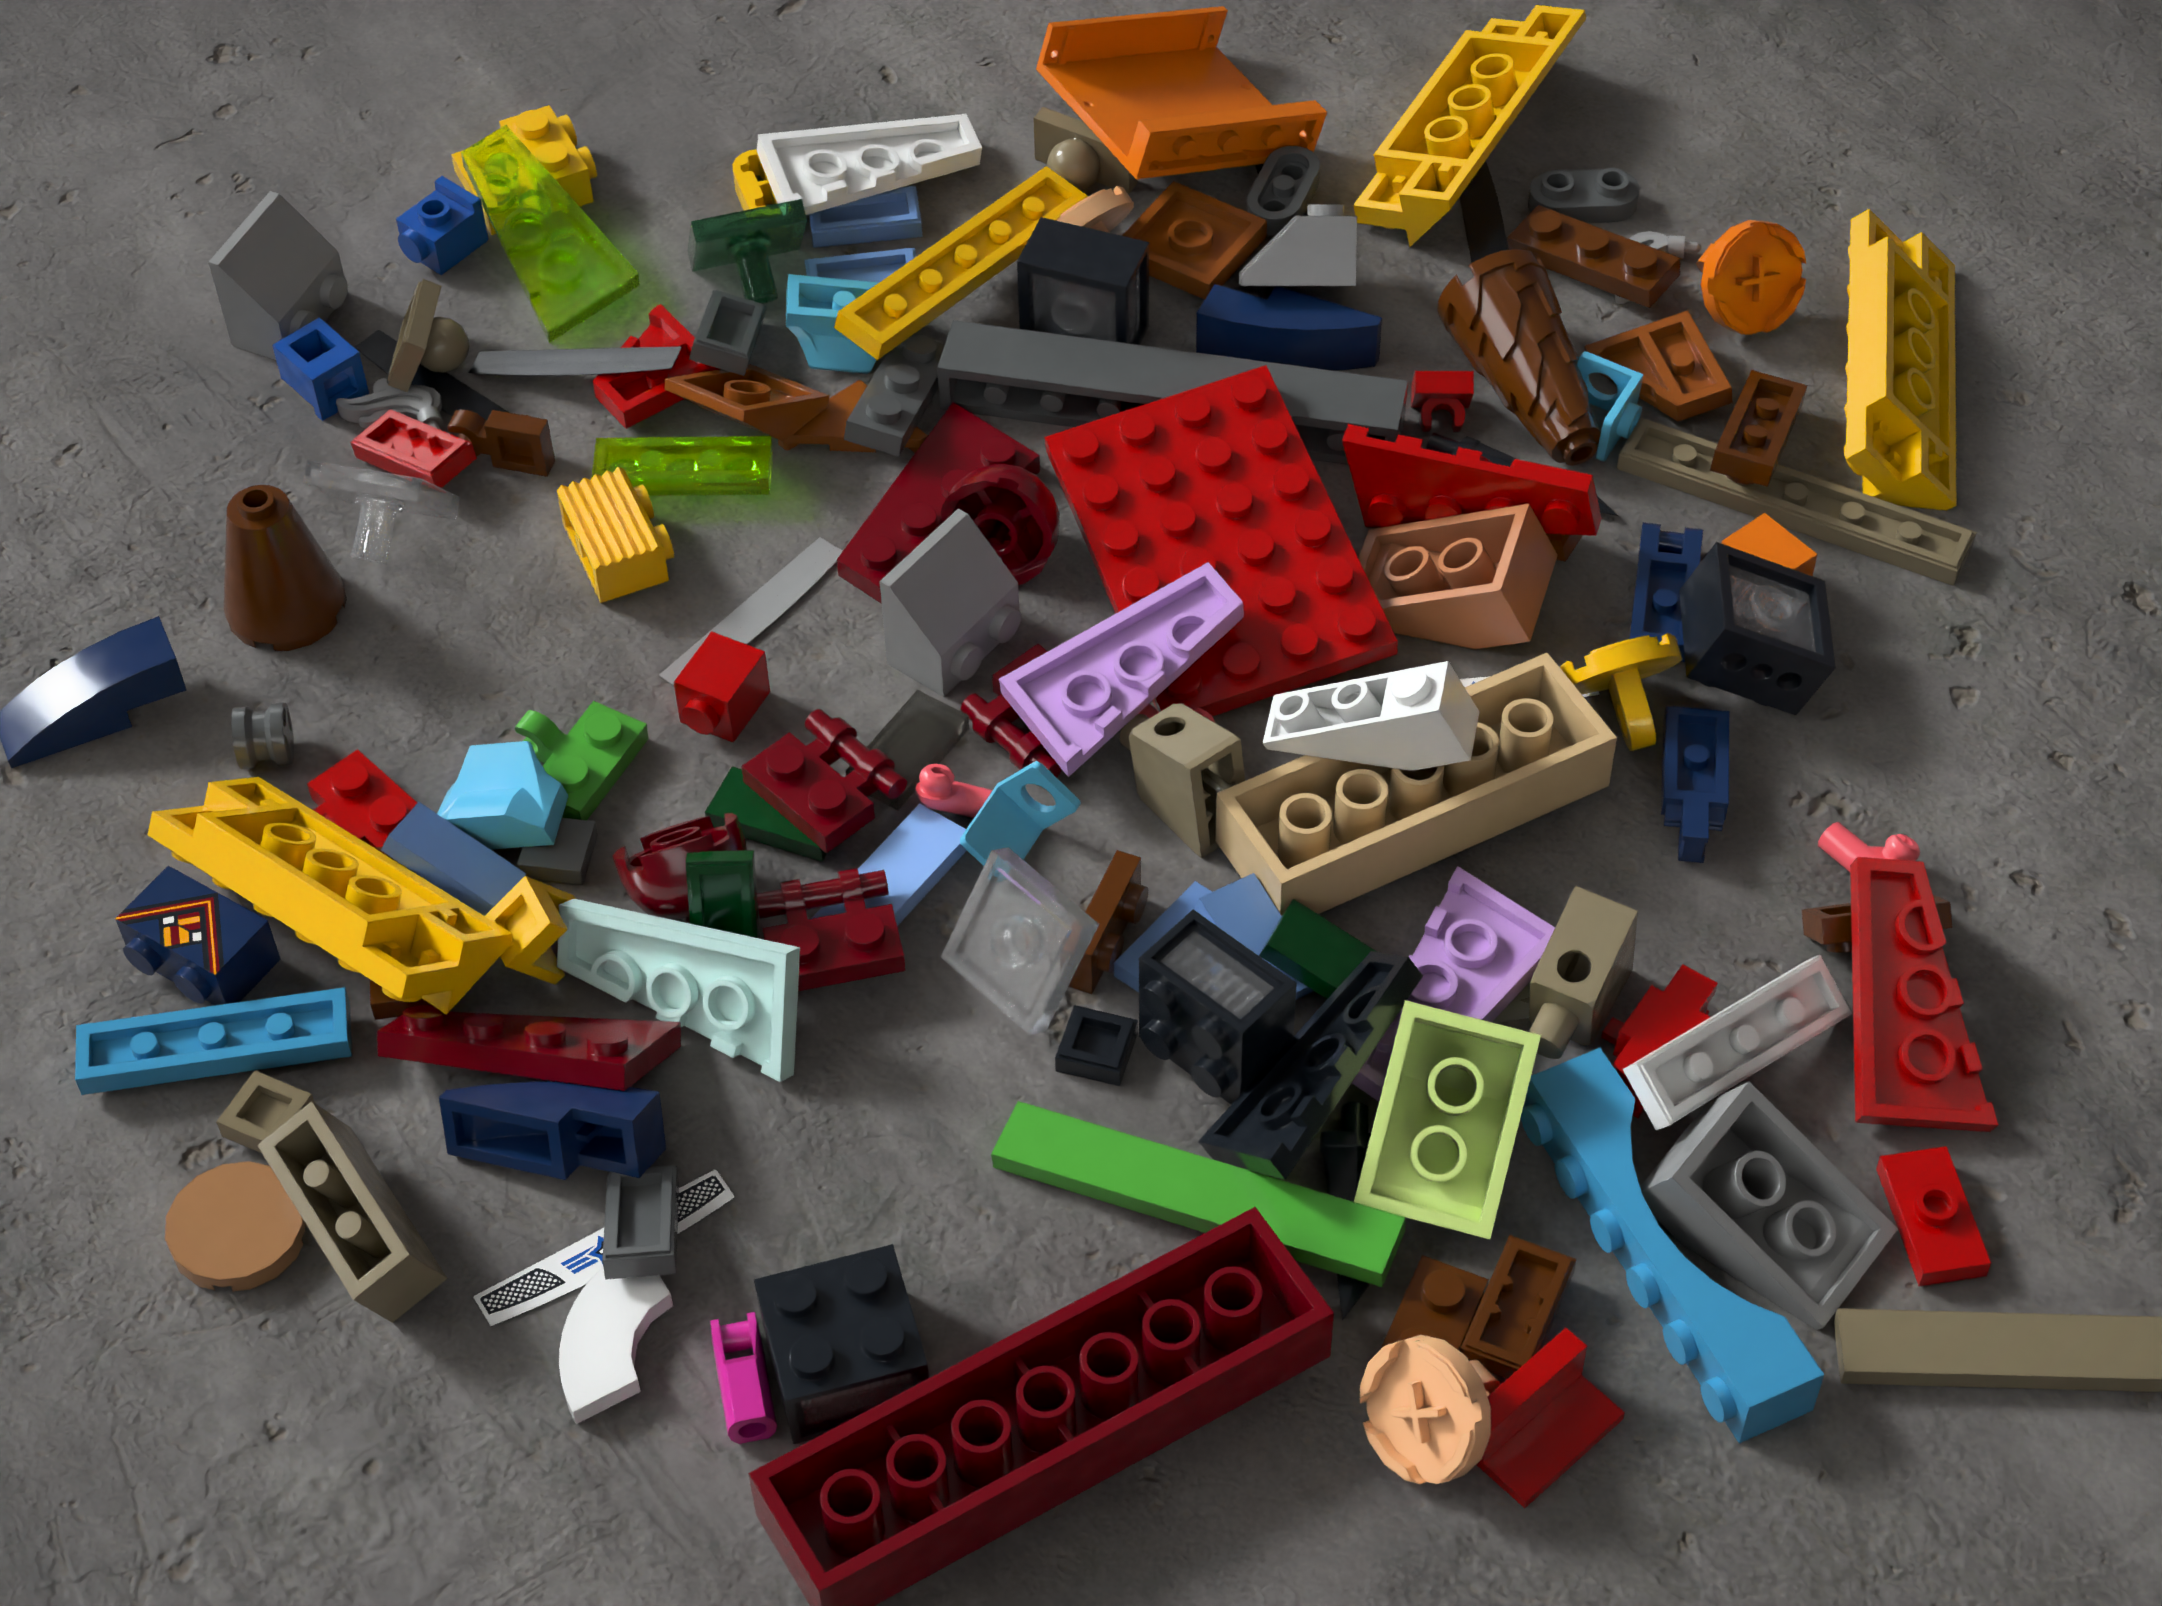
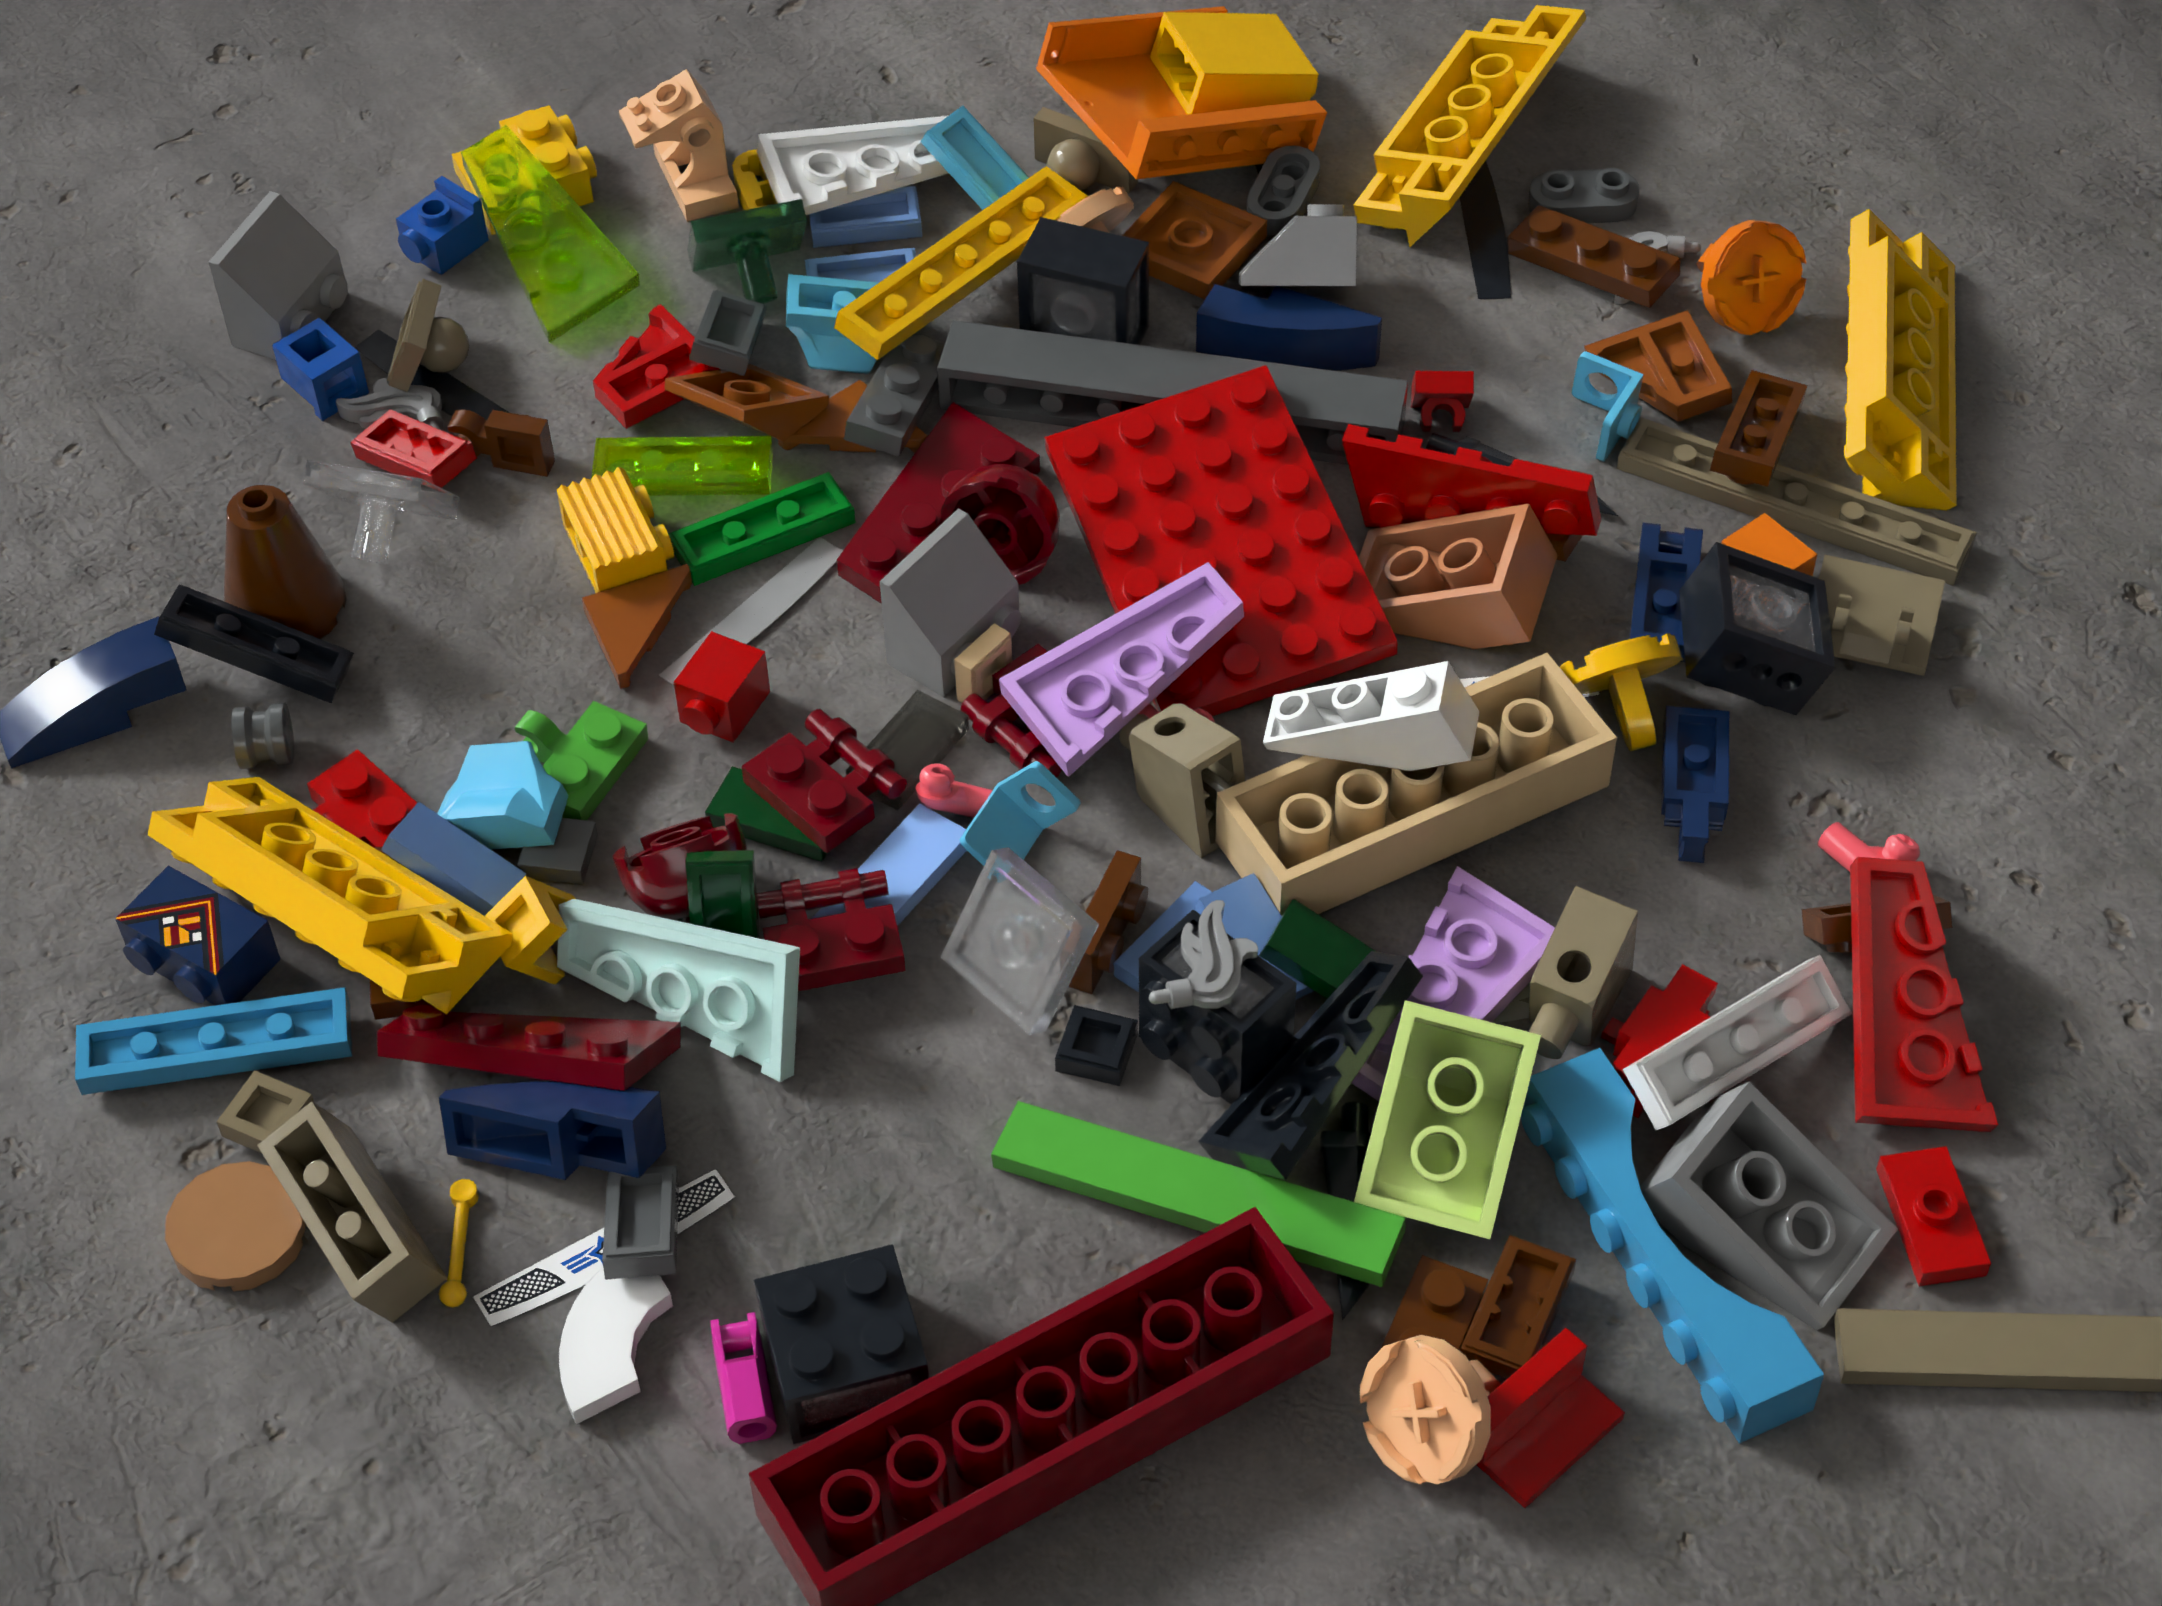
(254, 643): none -> black tile
(463, 1196): none -> yellow hinge
(574, 361): sticker -> none
(633, 617): none -> dark orange tile
(684, 131): none -> light nougat tile
(762, 528): none -> green tile
(973, 158): none -> medium azure tile
(980, 661): none -> tan tile
(1213, 963): none -> light grey piece
(1231, 61): none -> yellow brick
(1516, 339): reddish brown cone -> none
(1881, 613): none -> dark tan plate

